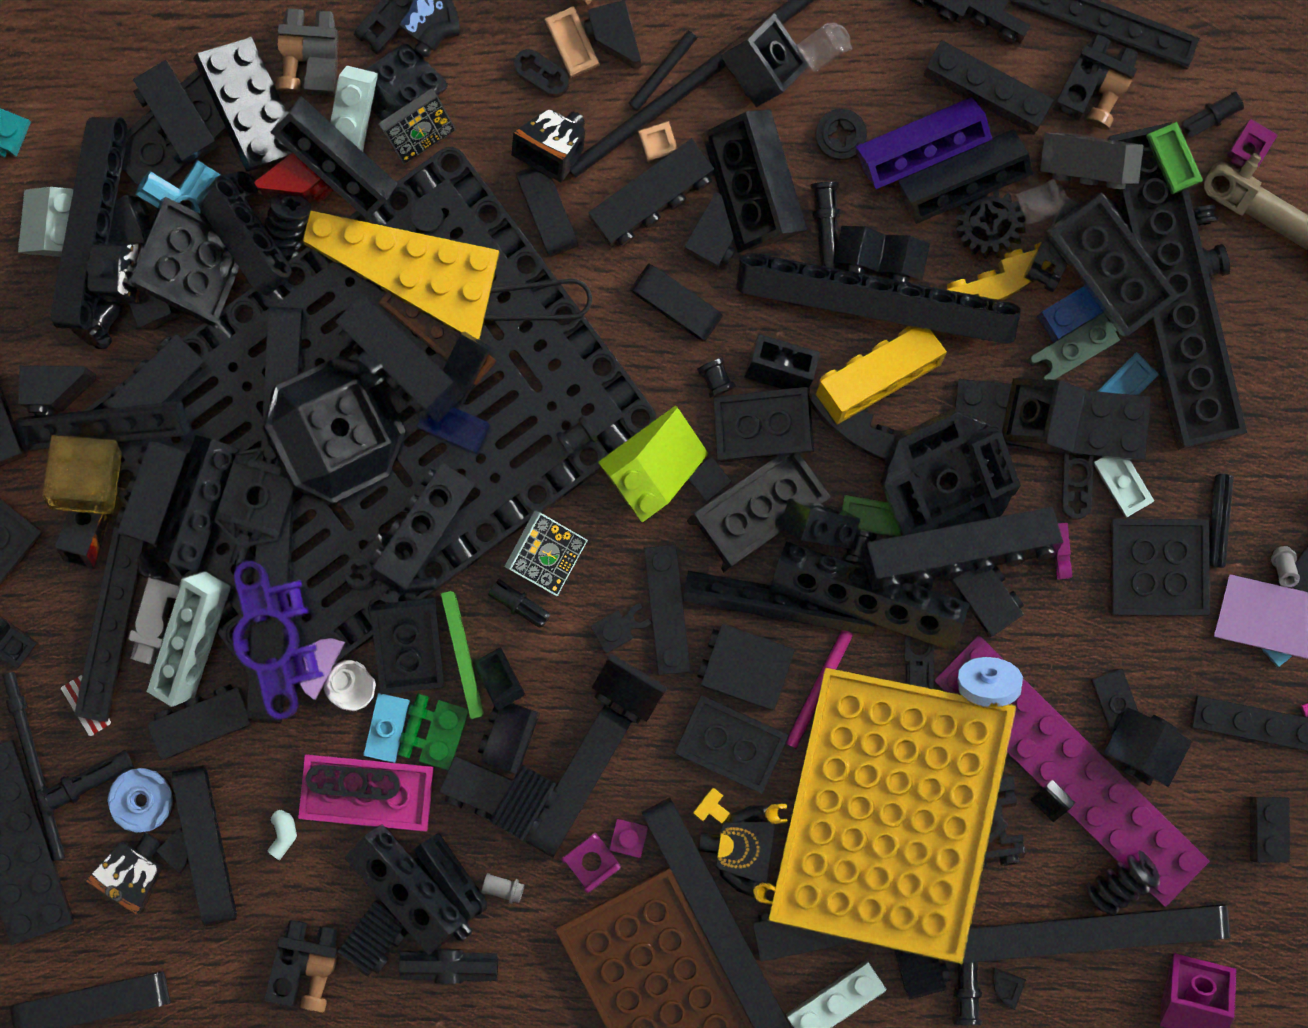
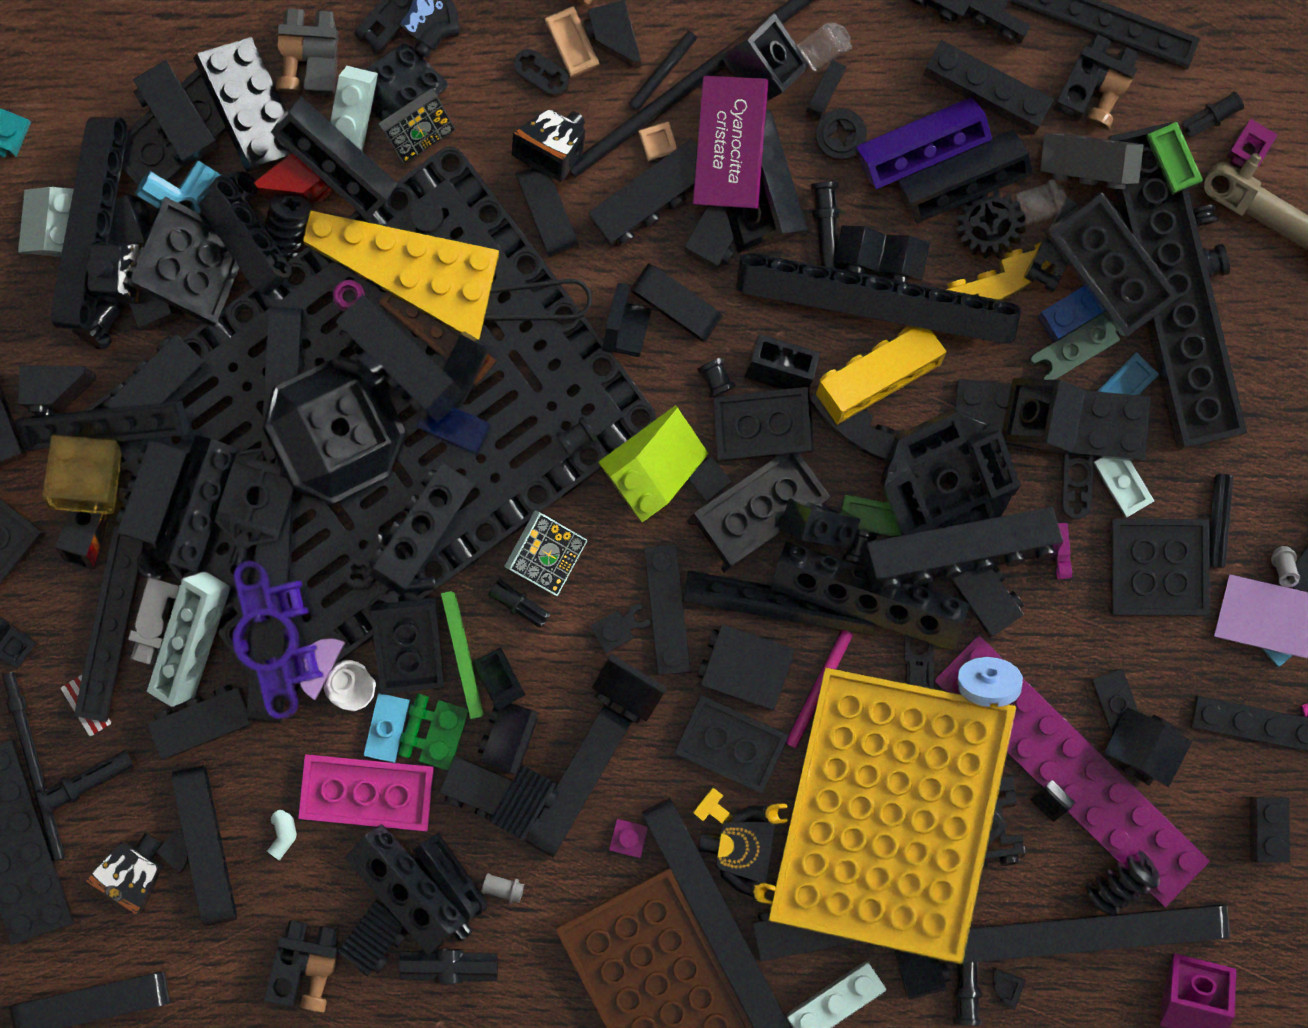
(124, 805): light blue plate -> none
(329, 771): black beam -> none
(341, 289): none -> magenta plate
(591, 879): magenta piece -> none
(626, 324): none -> black panel
(730, 142): none -> magenta tile
(826, 89): none -> black beam

